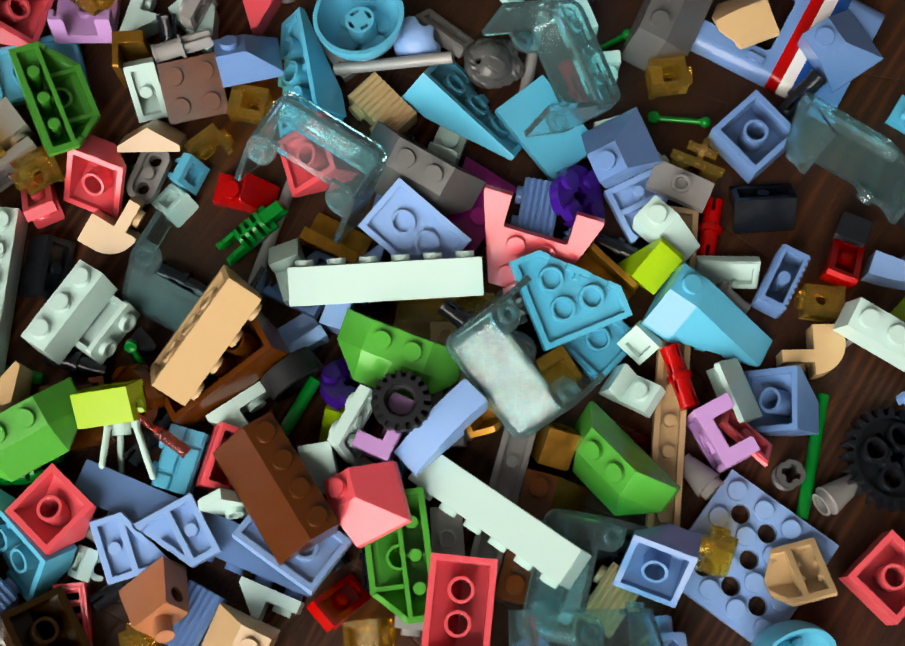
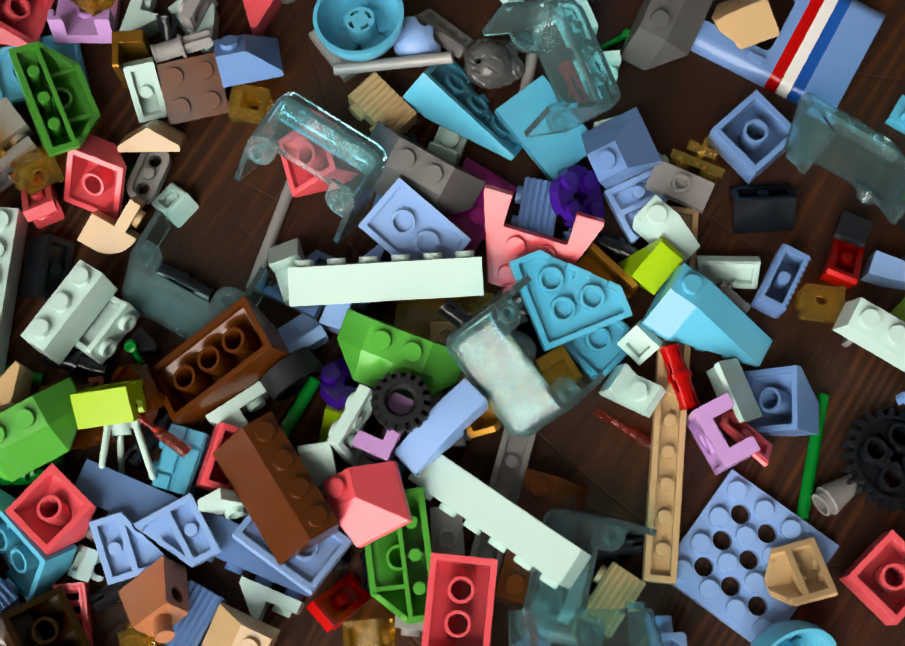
(189, 173): medium azure tile -> none
(204, 336): tan slope -> none
(205, 143): clear yellow bracket -> none
(244, 194): red slope -> none
(253, 230): green hinge -> none
(307, 66): medium azure wedge -> none
(321, 237): pearl gold panel -> none
(555, 446): pearl gold panel -> none
(618, 468): bright green wedge -> none
(653, 118): green hinge -> none
(659, 563): medium blue slope -> none
(668, 68): clear yellow brick -> none
(700, 477): light grey cone -> none
(710, 227): red pin -> none
(716, 552): clear yellow brick -> none
(796, 471): dark grey bush -> none
(812, 82): black pin -> none
(822, 354): tan brick -> none
(839, 49): medium blue slope -> none

